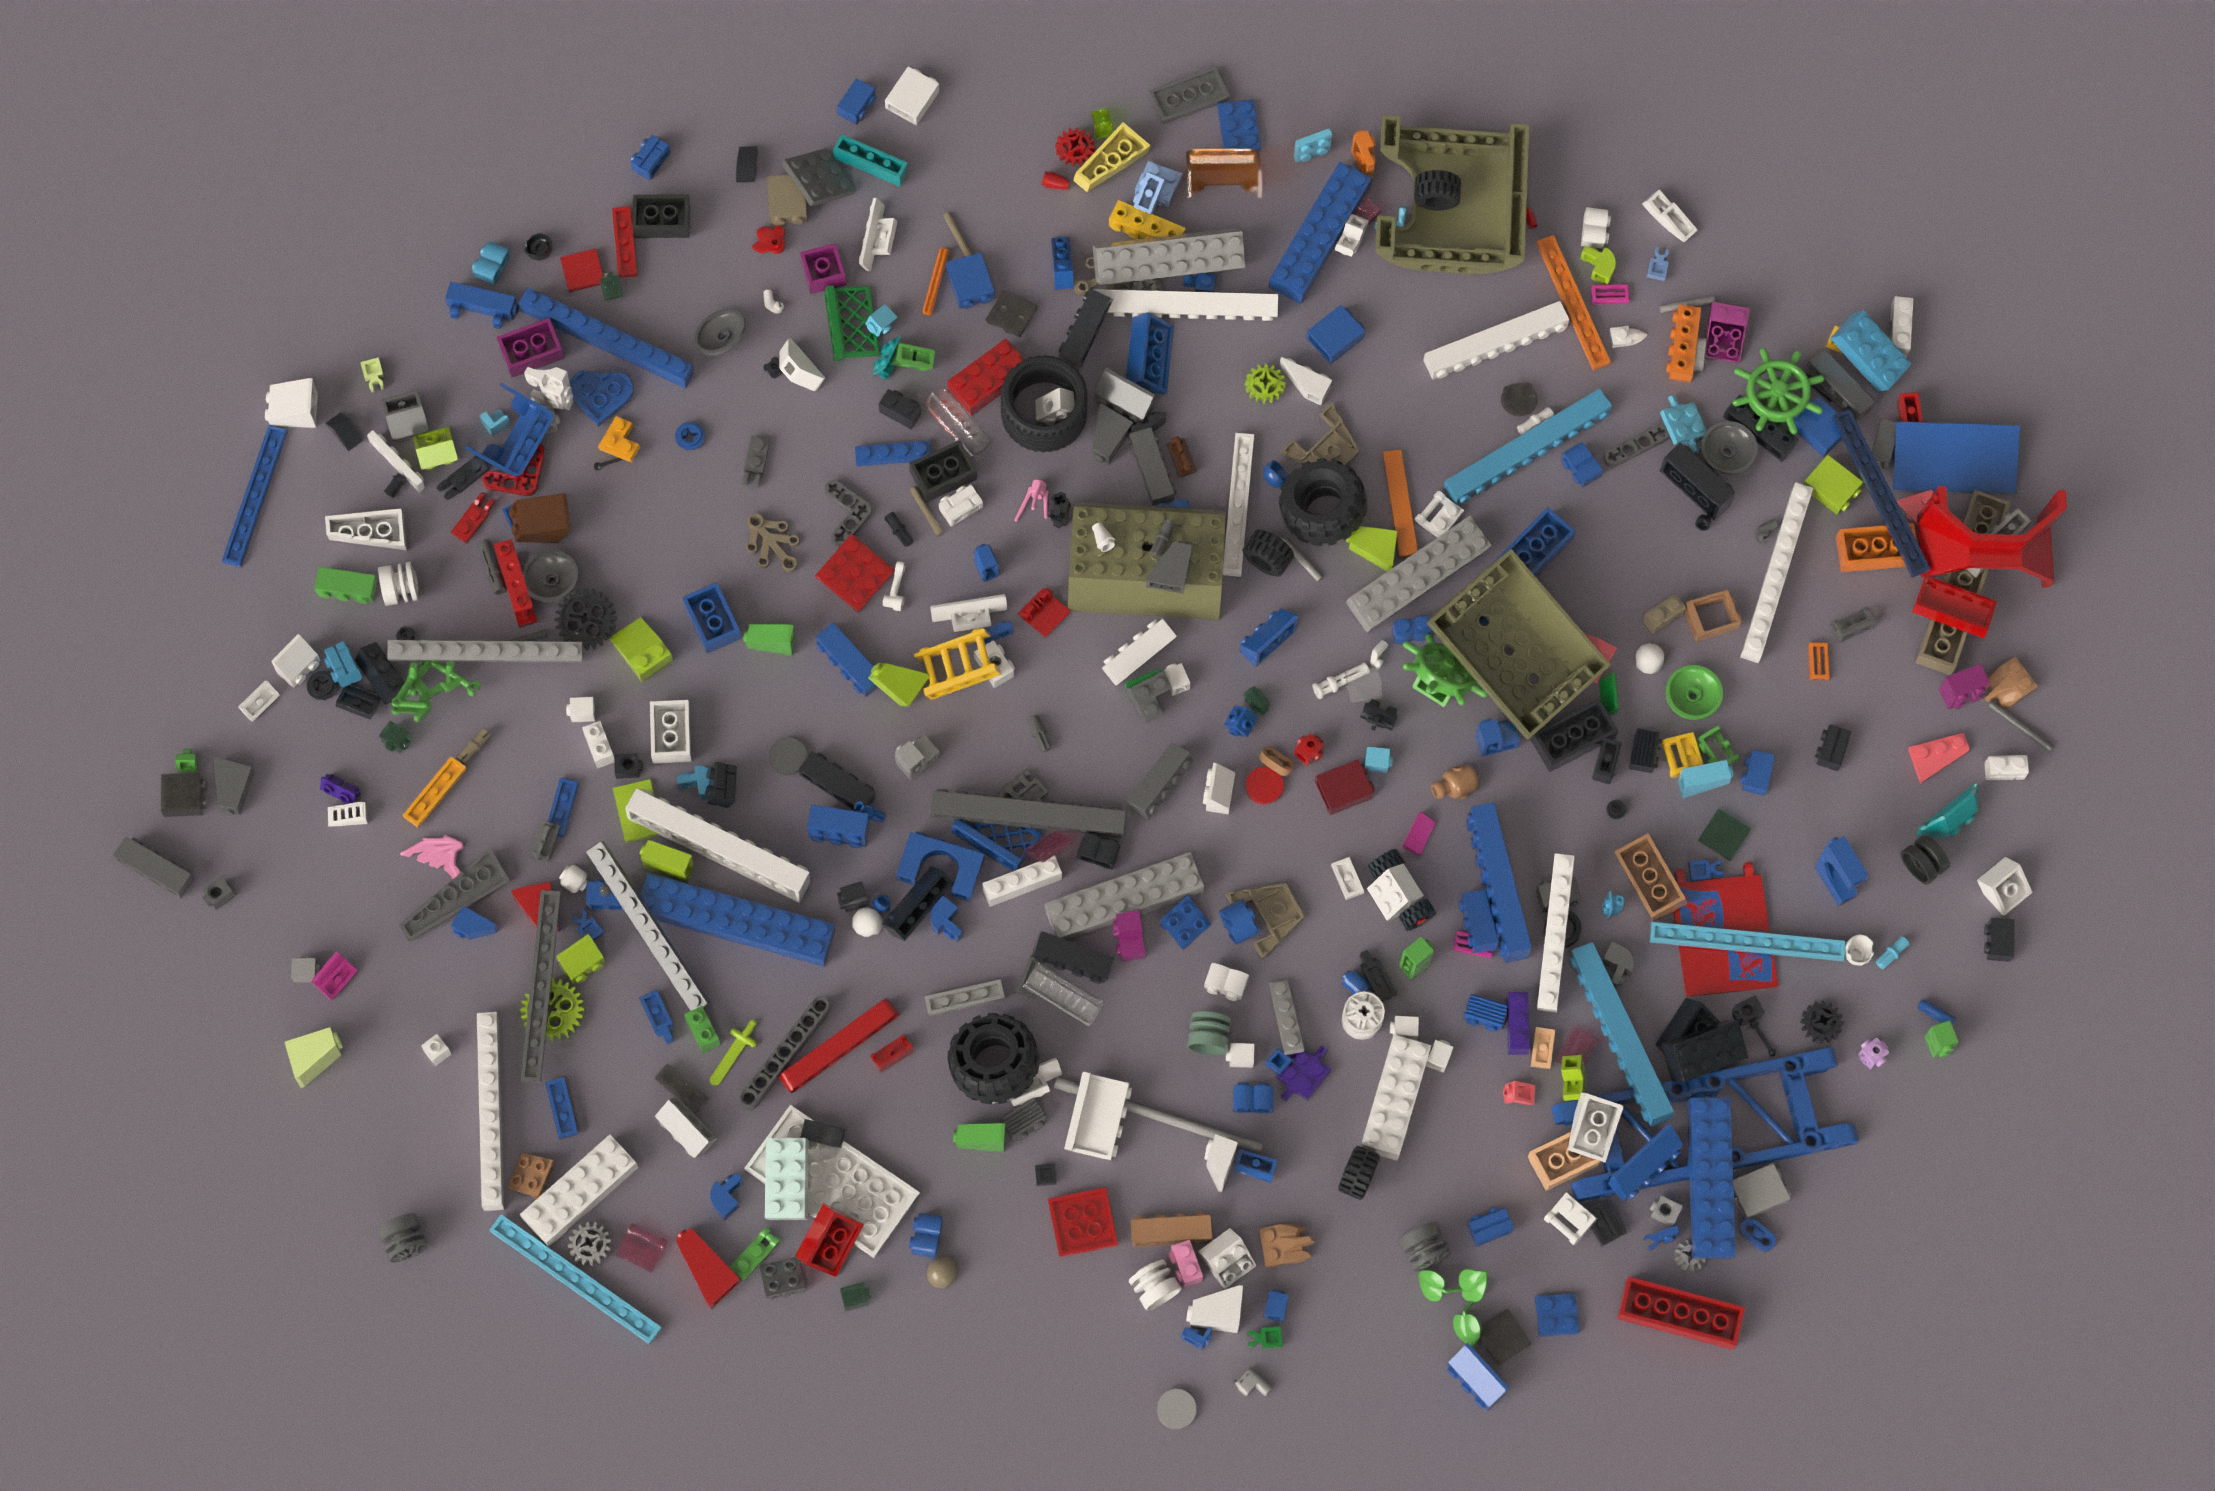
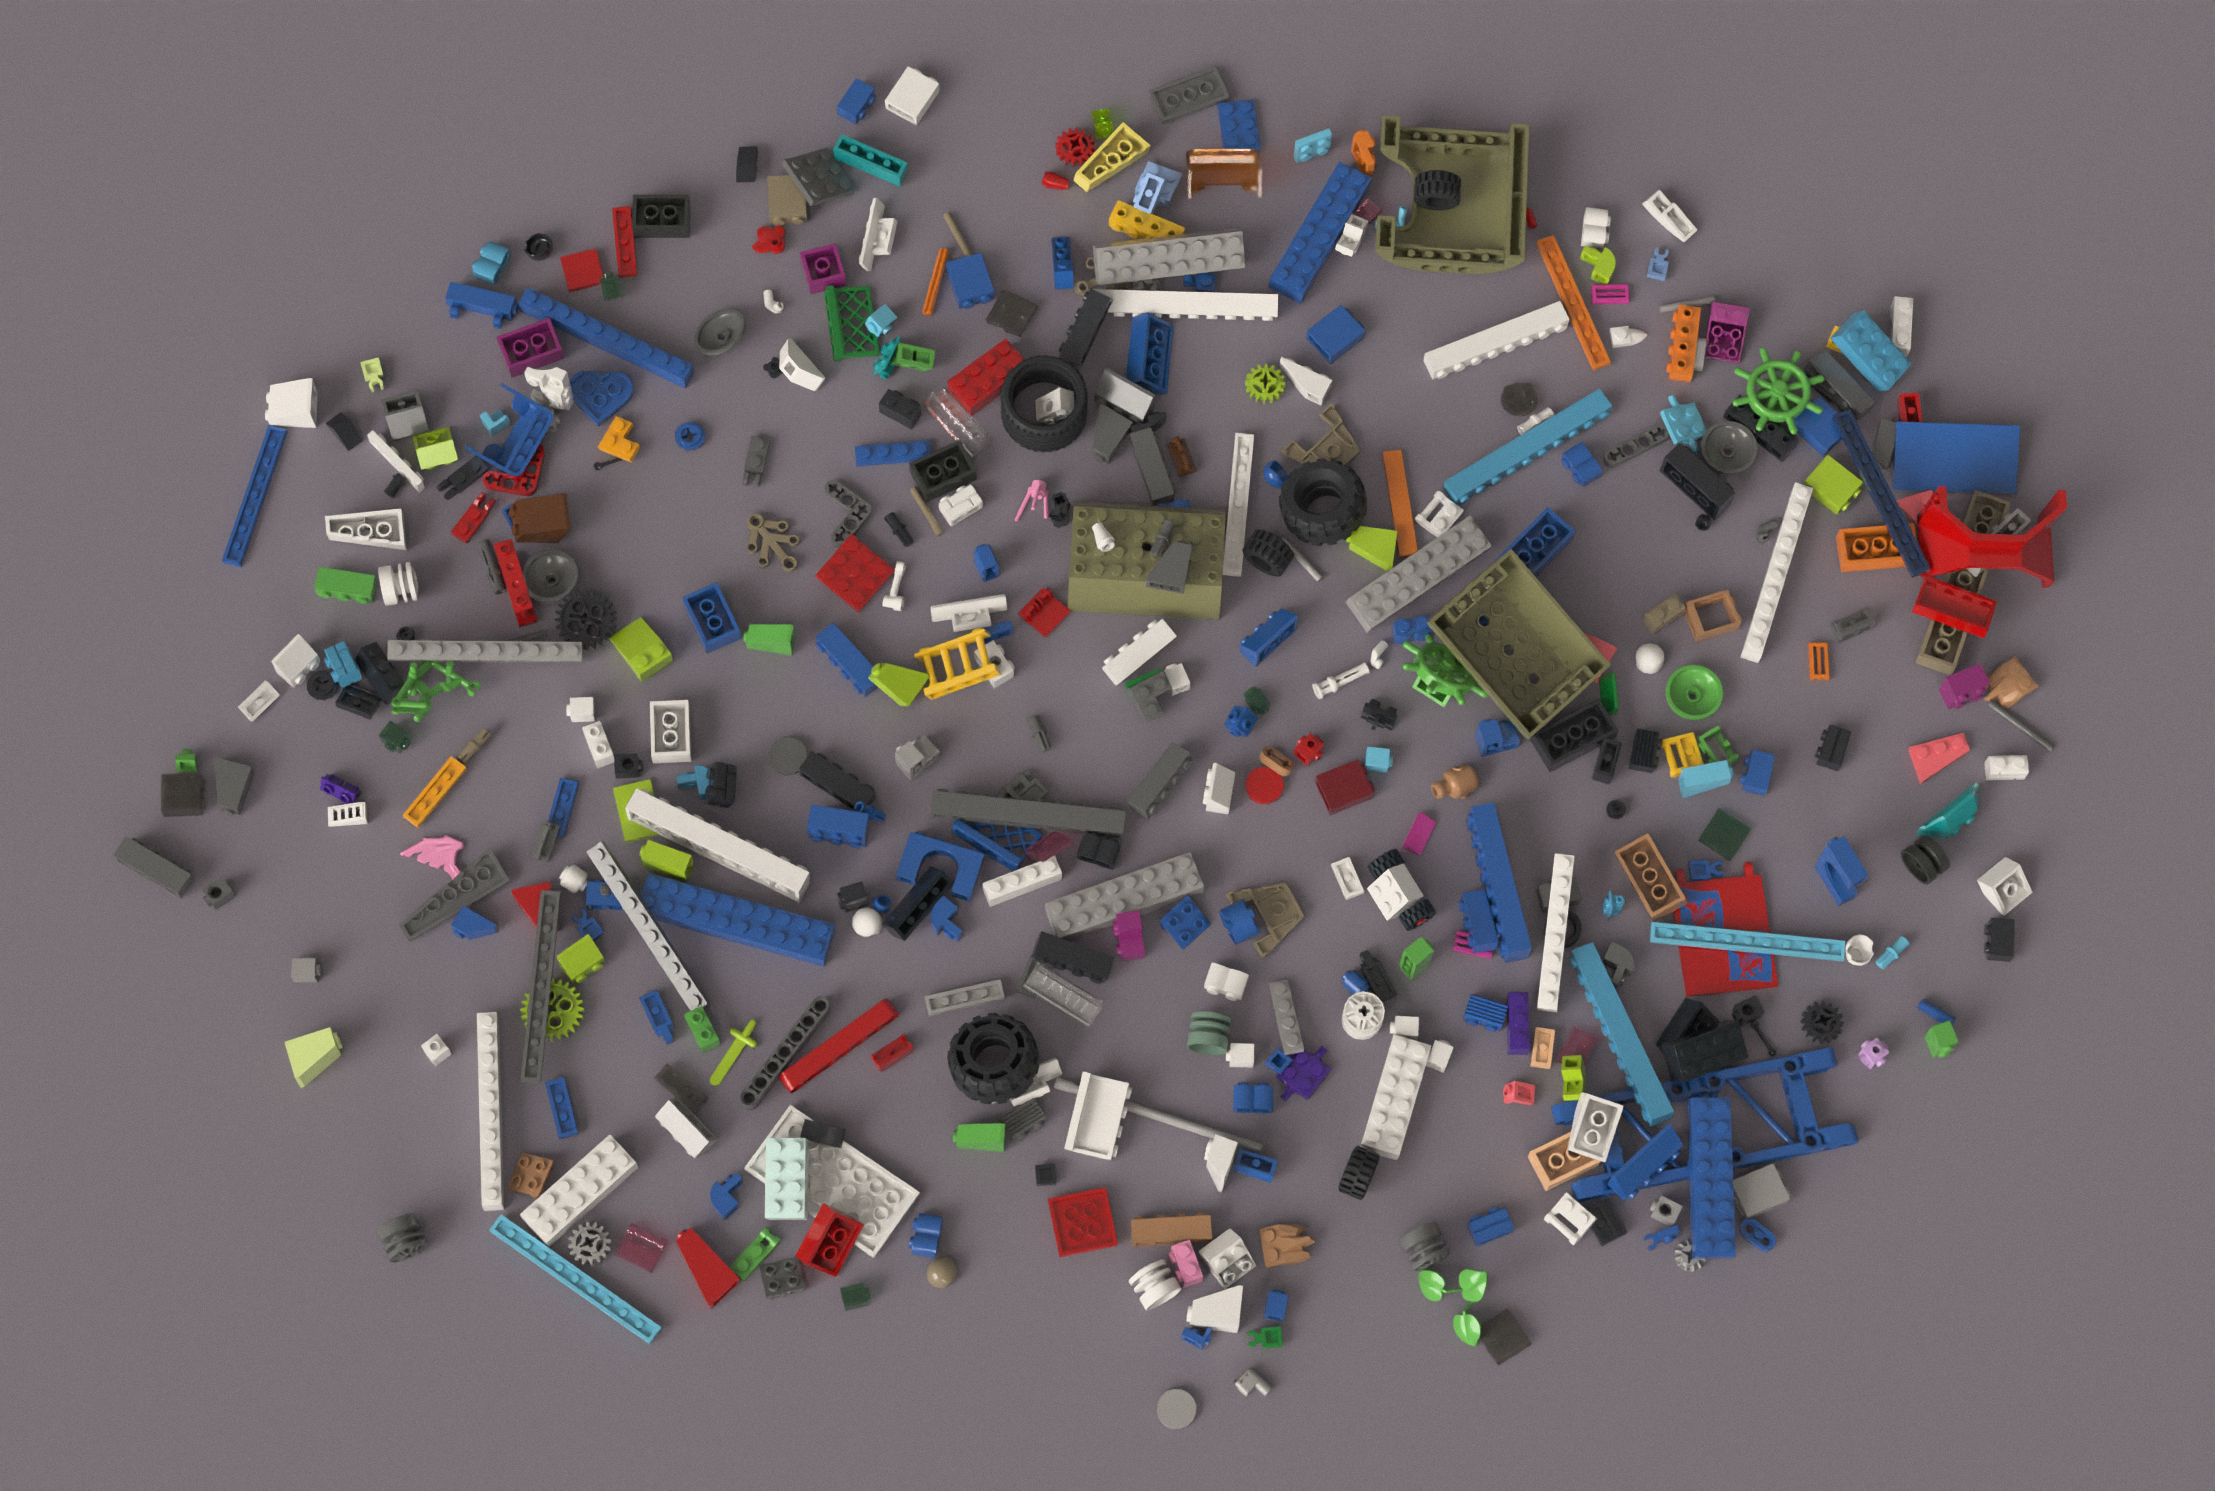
(334, 976): dark pink plate -> none
(650, 157): blue brick -> none
(1363, 684): clear piece -> none
(1477, 1377): slope -> none
(1557, 1315): blue plate -> none
(1680, 1313): red brick -> none

